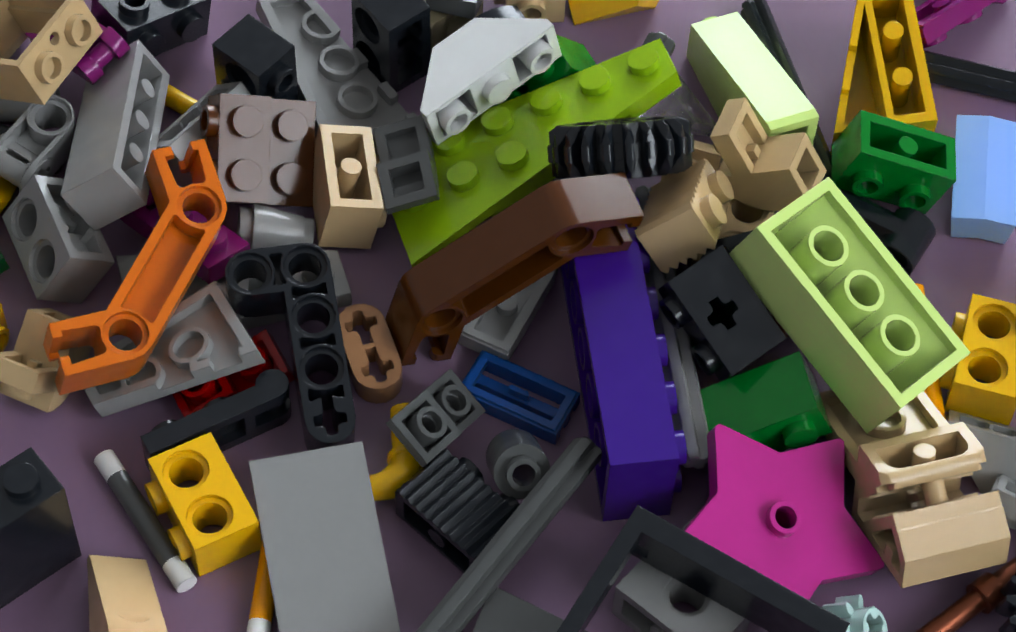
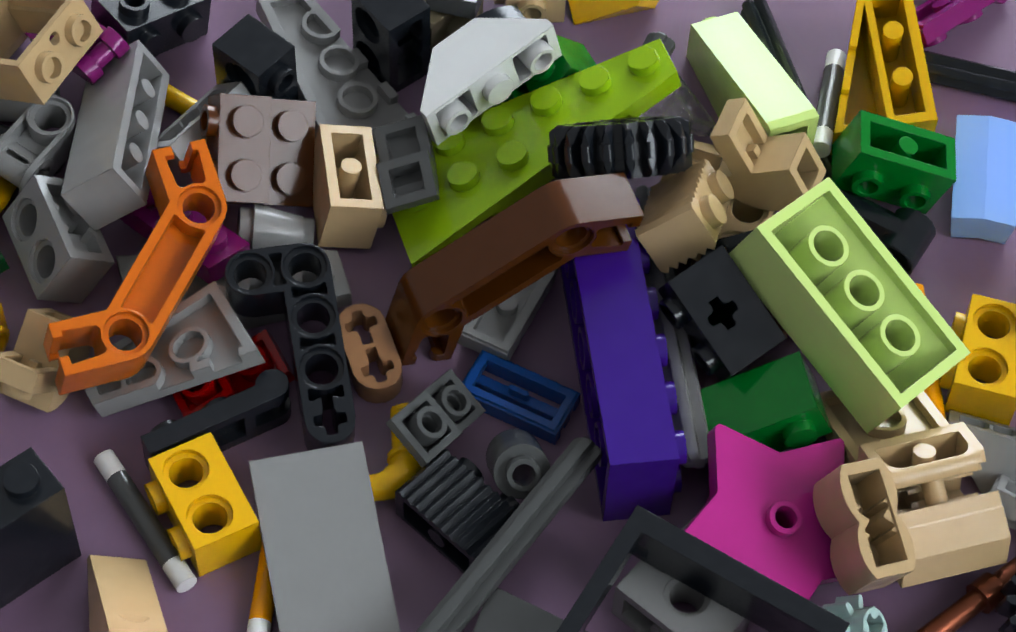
(829, 101): none -> dark grey bar
(859, 514): none -> tan brick

